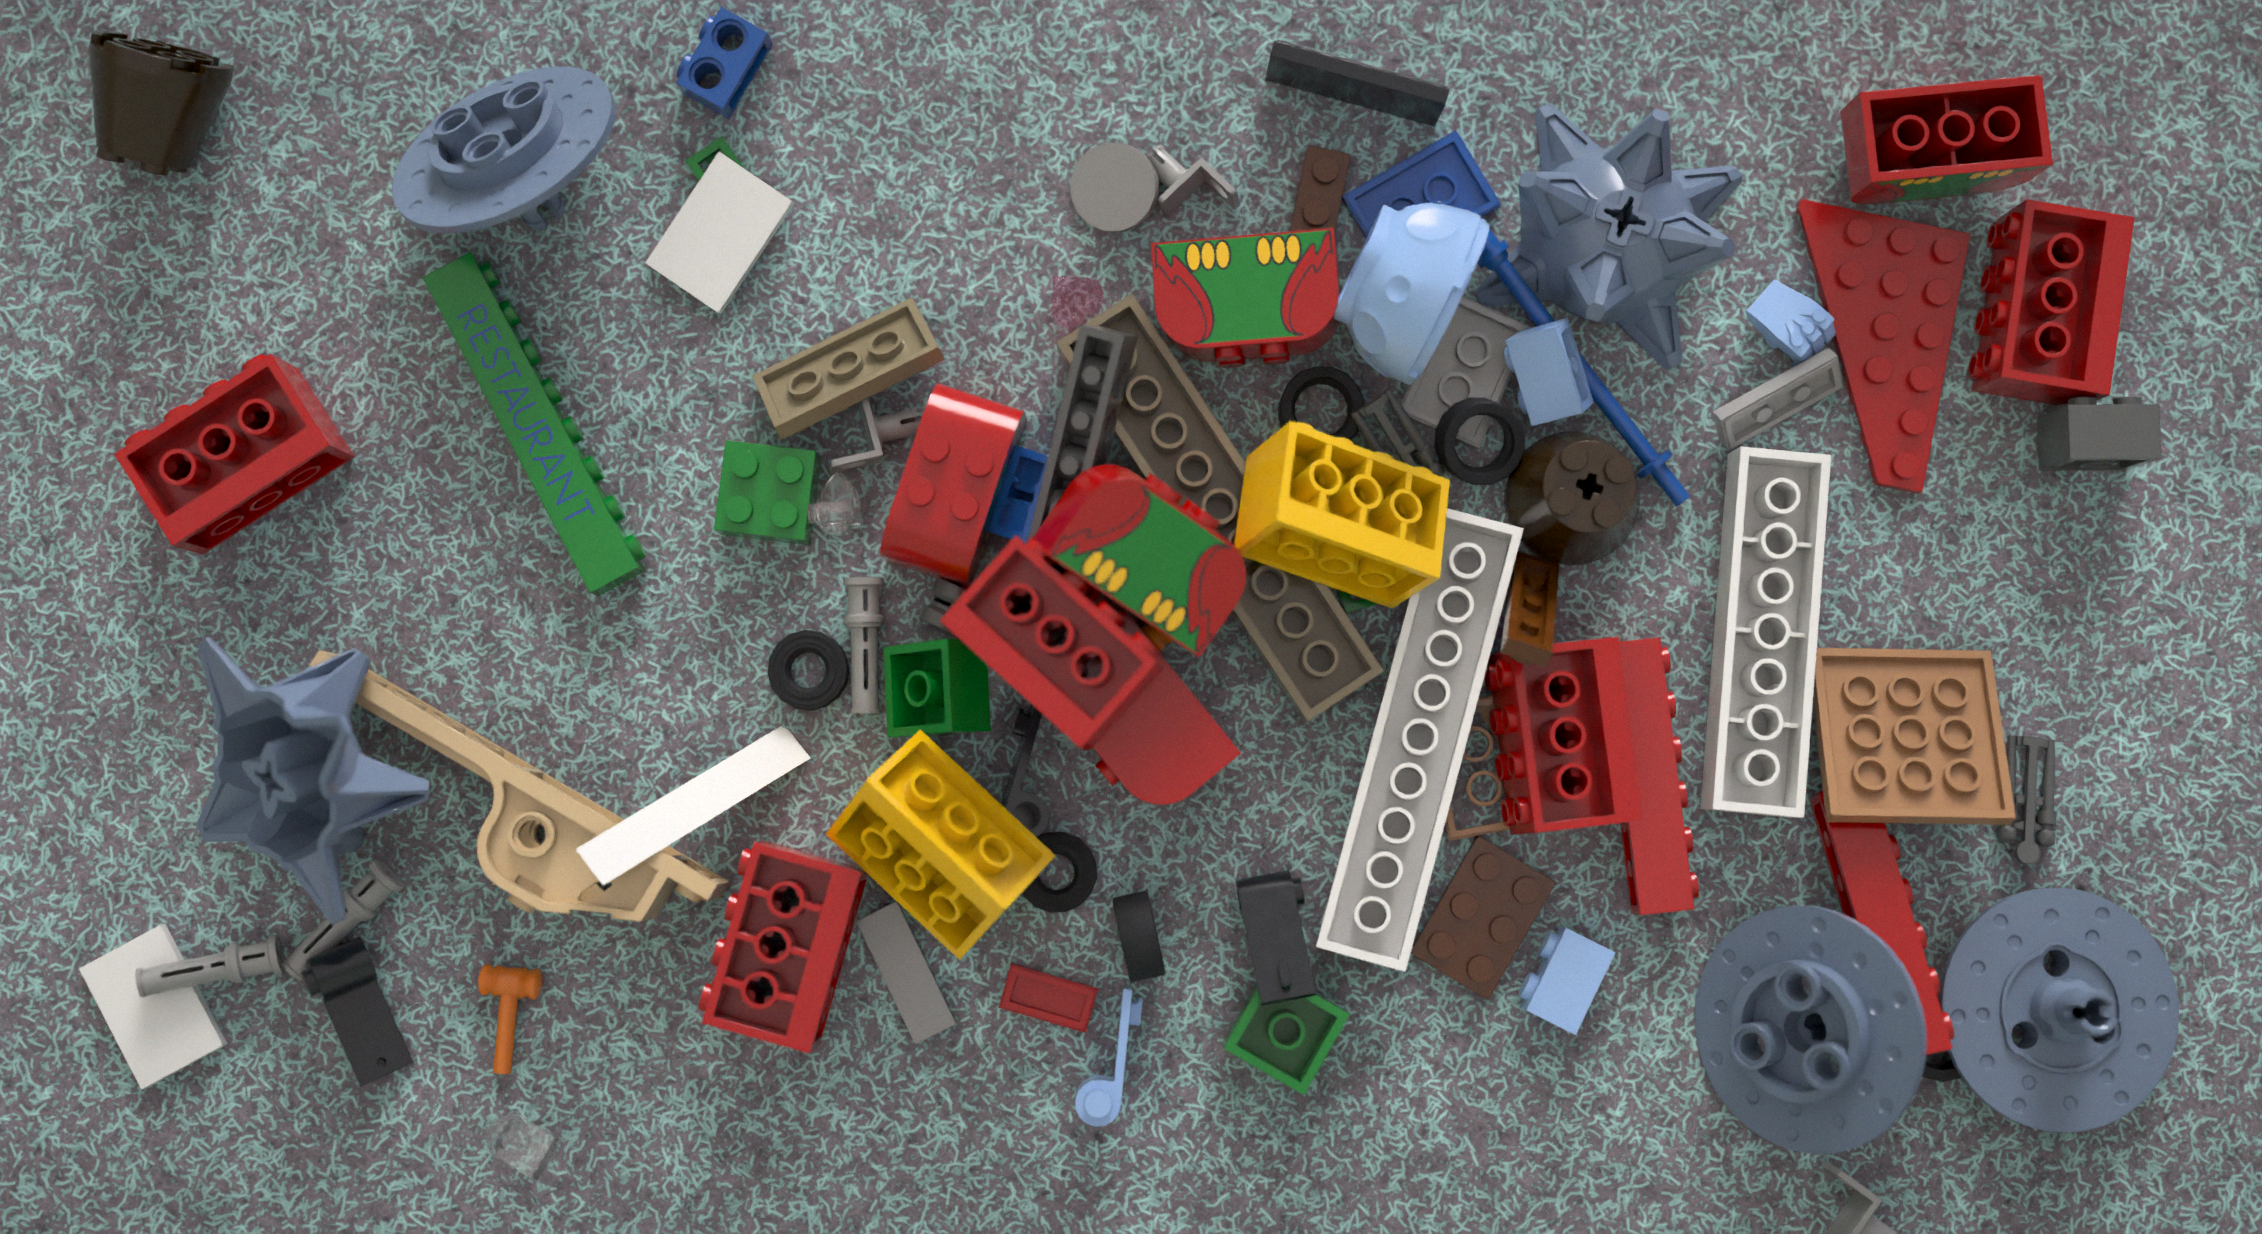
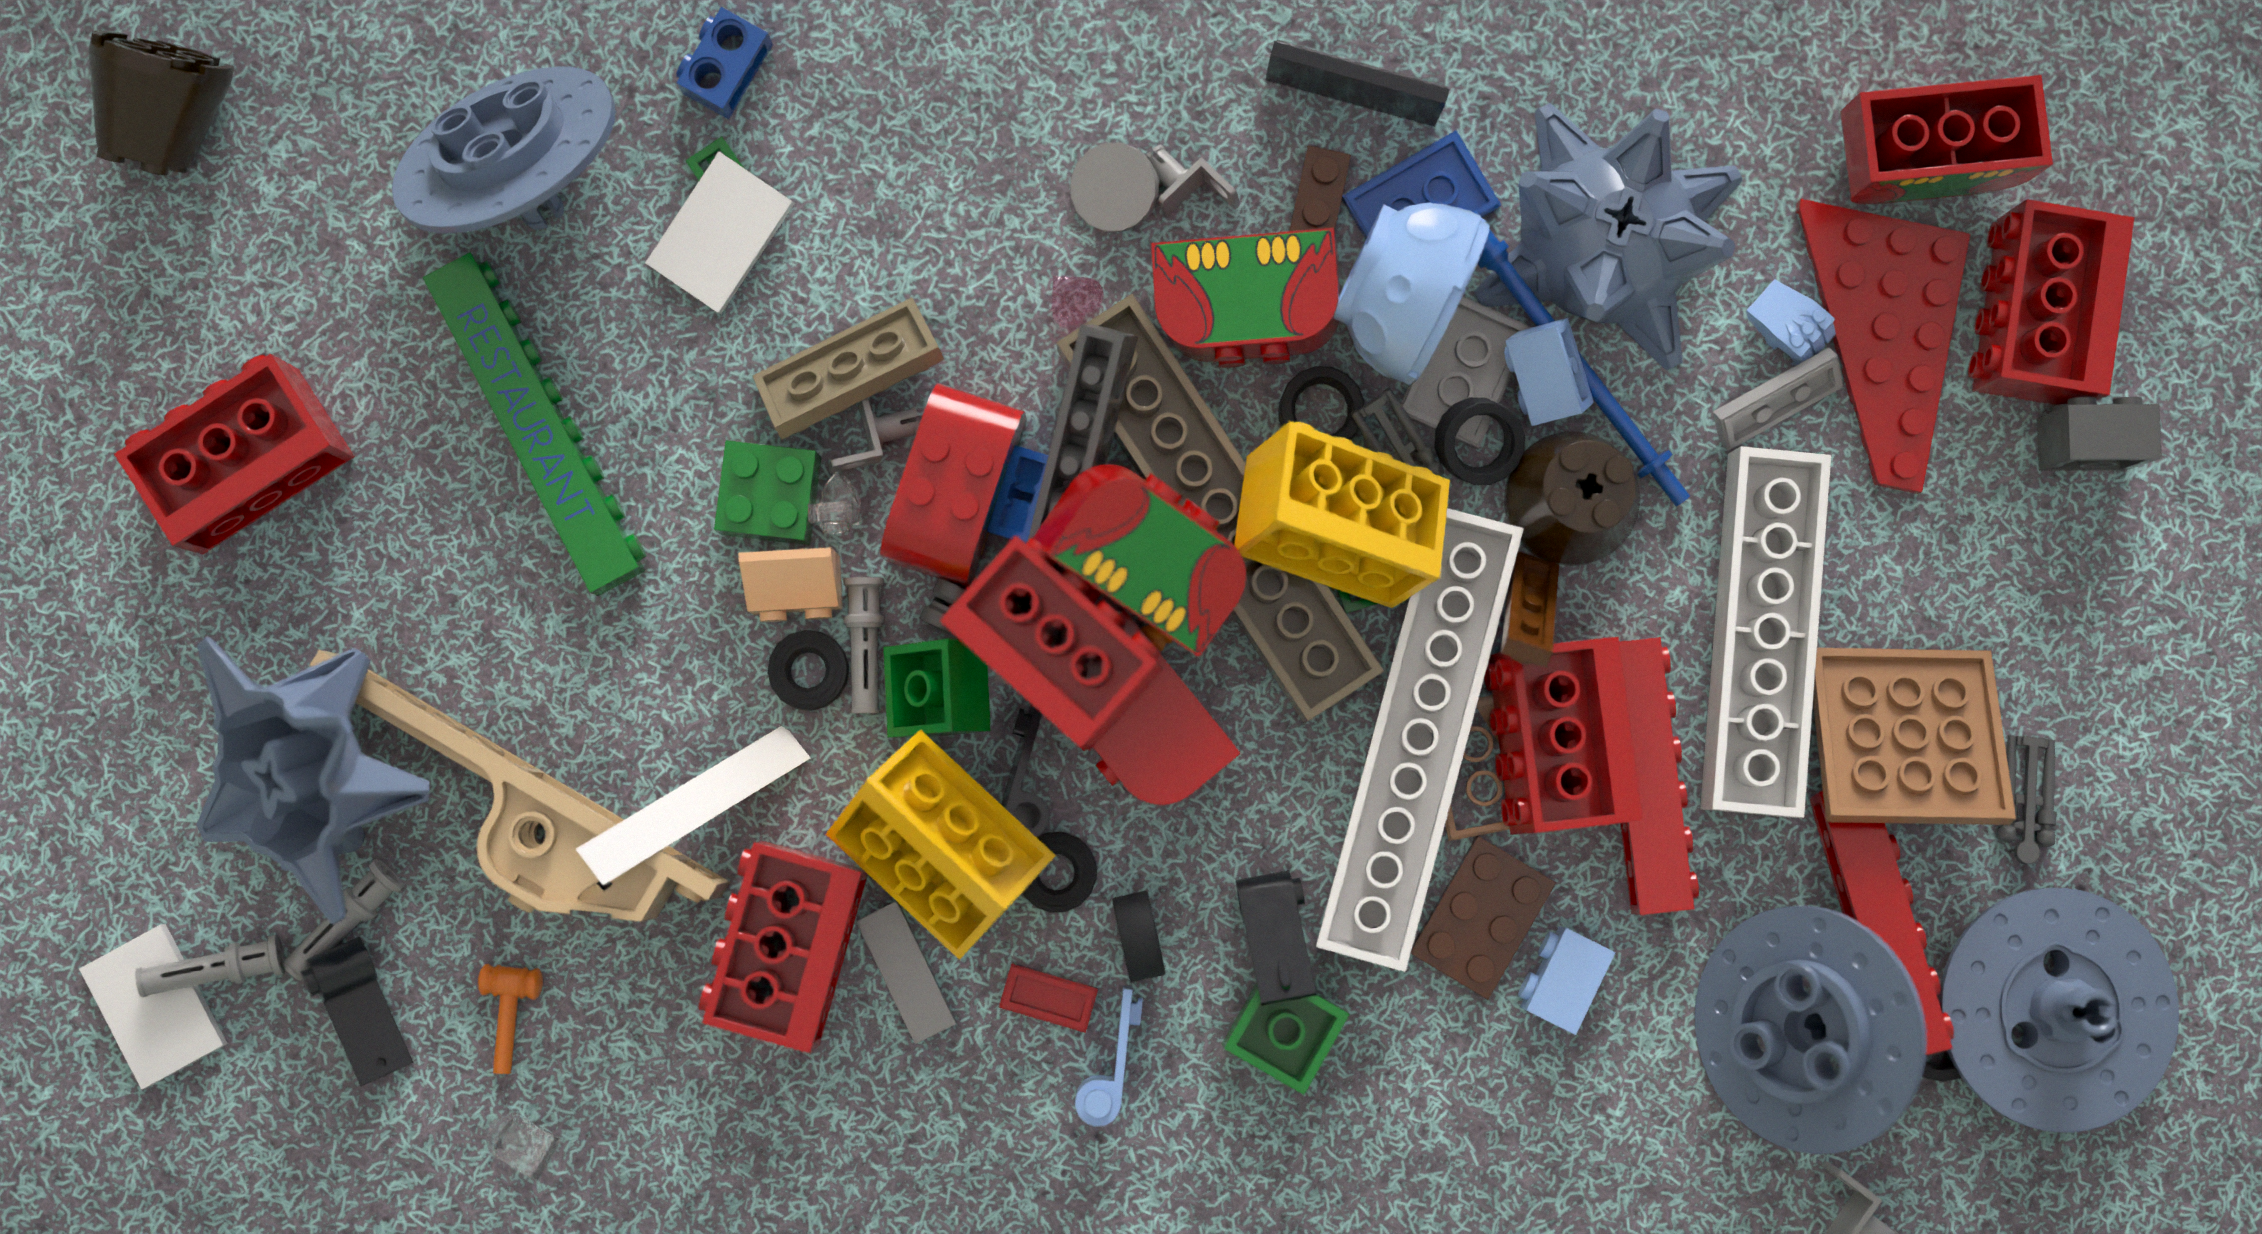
(791, 583): none -> light nougat slope

